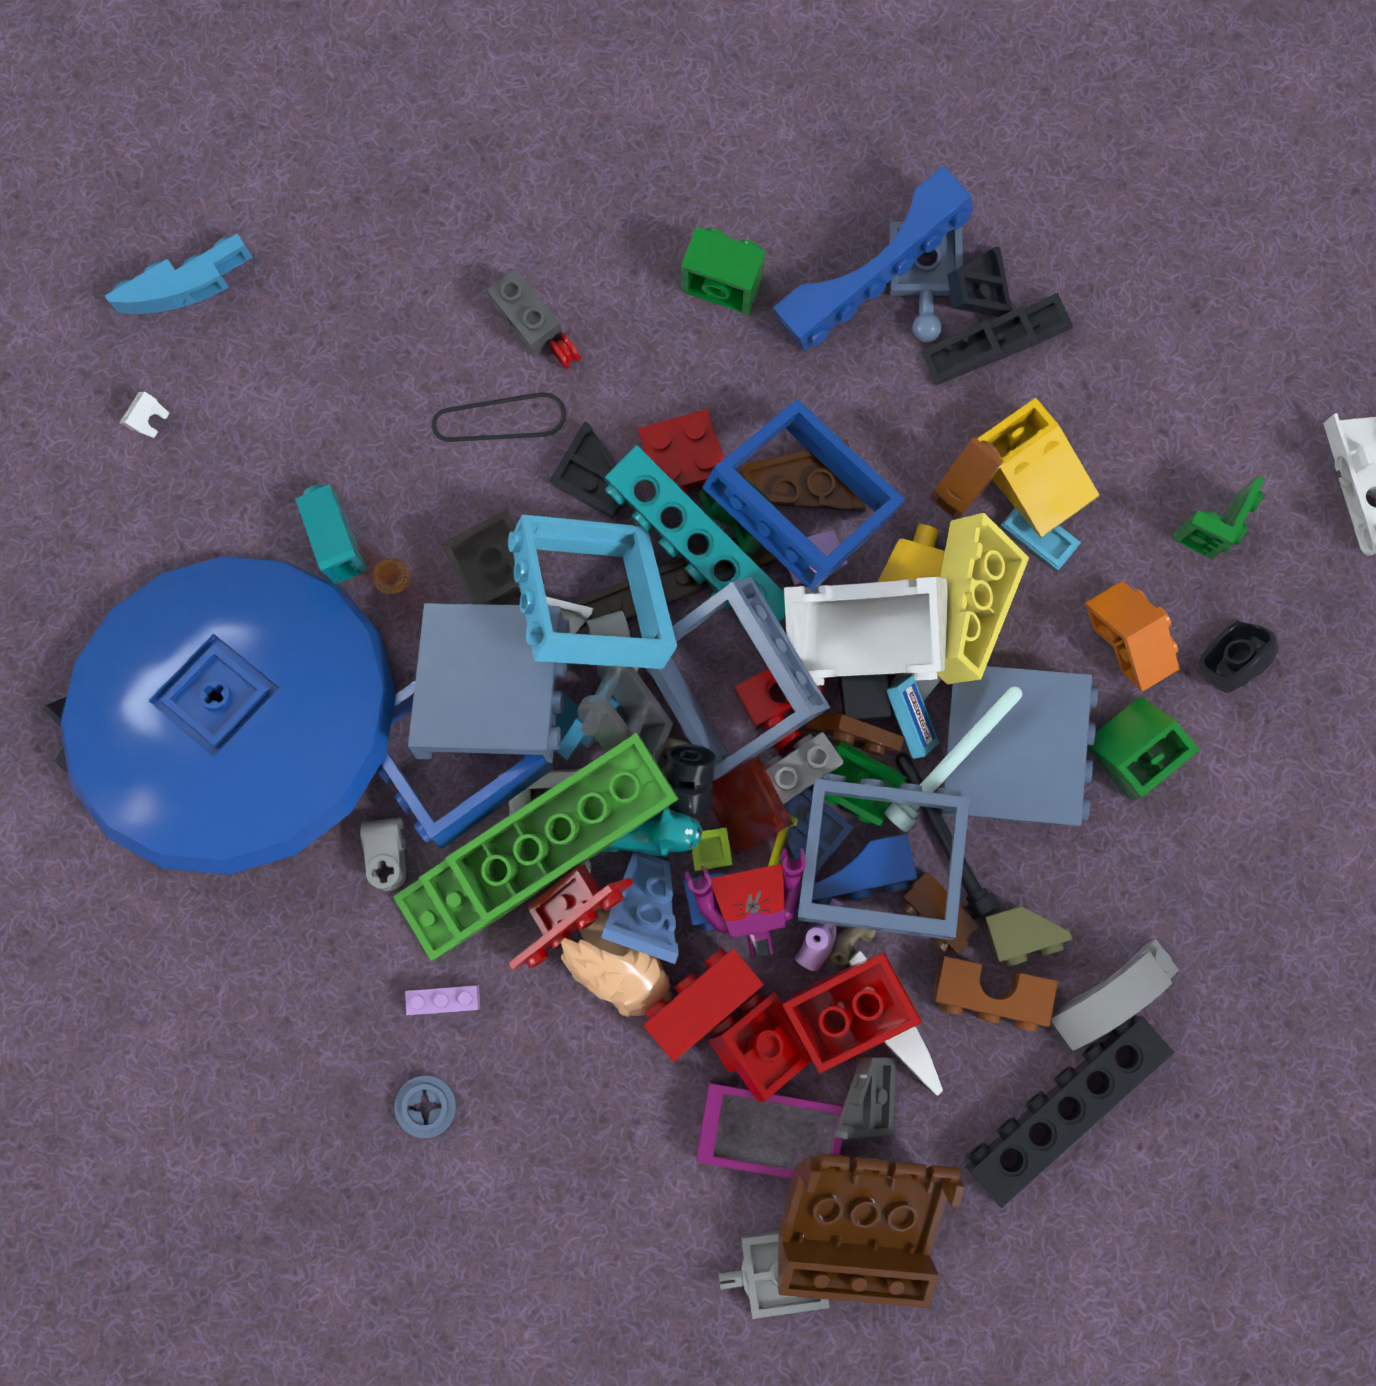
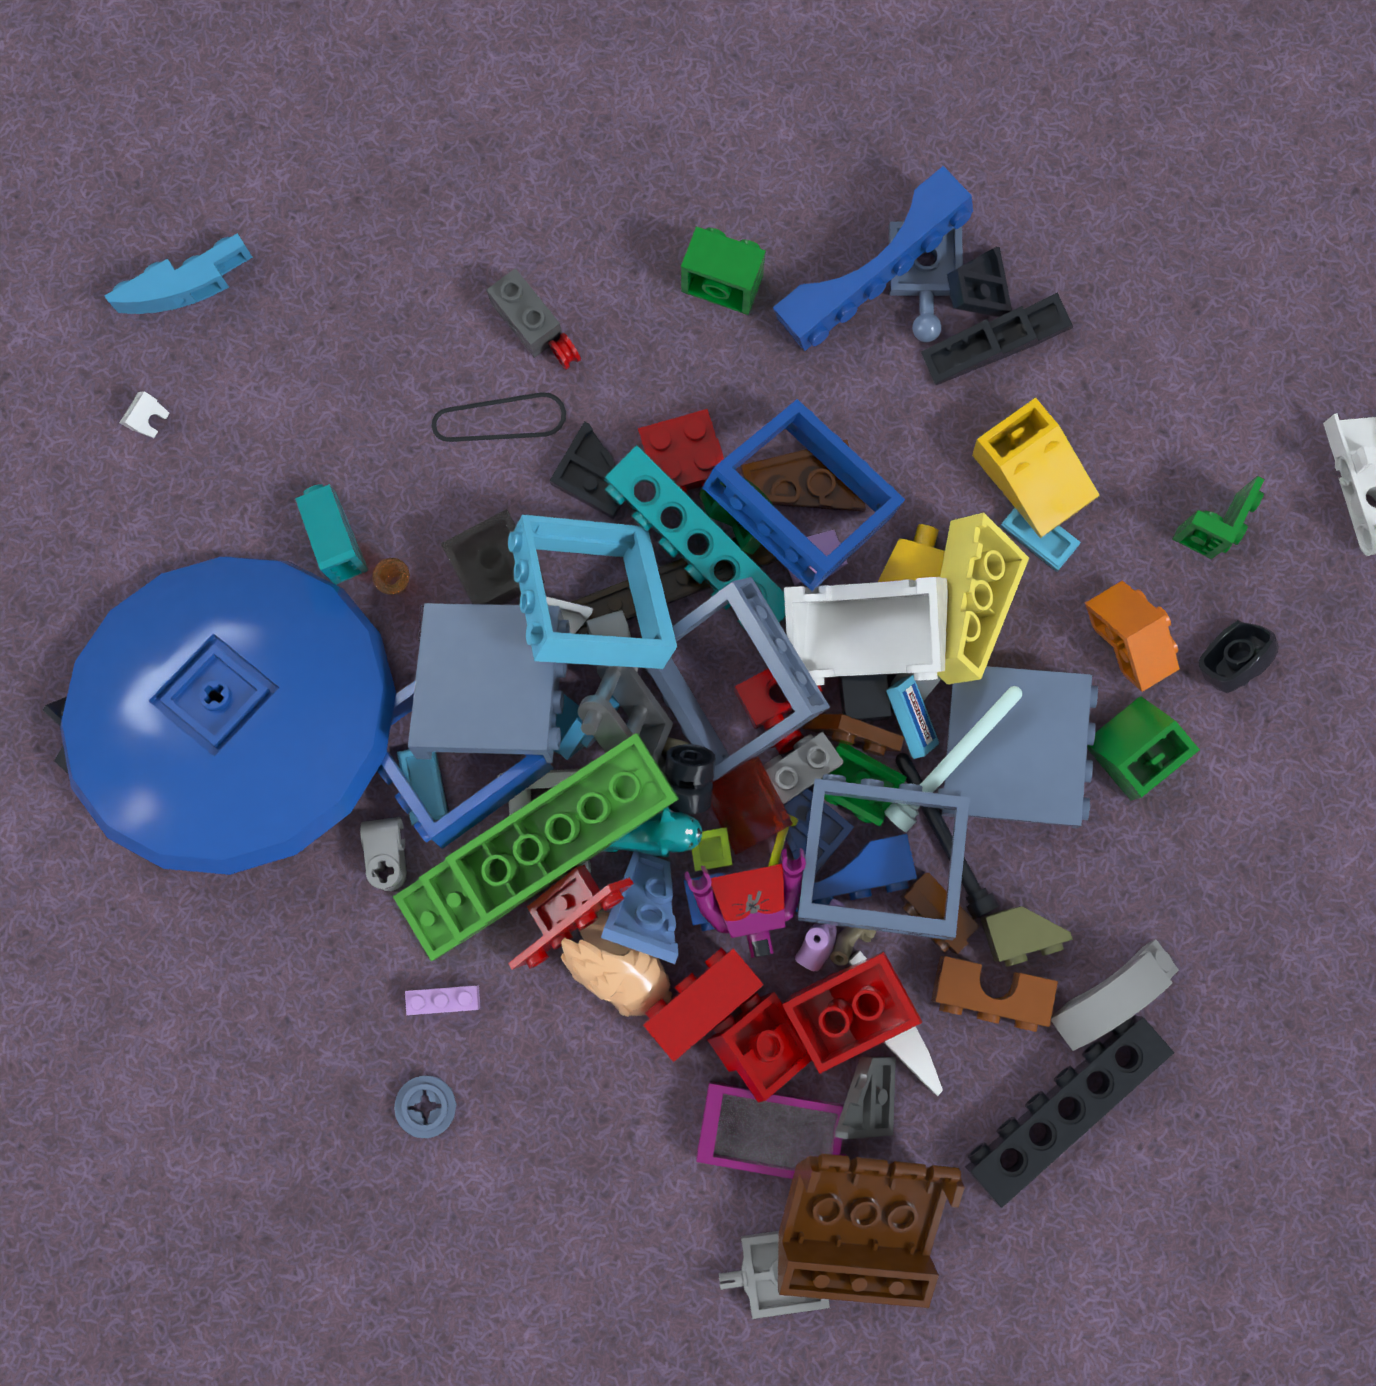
(426, 781): none -> medium azure tile
(967, 478): dark orange slope -> none

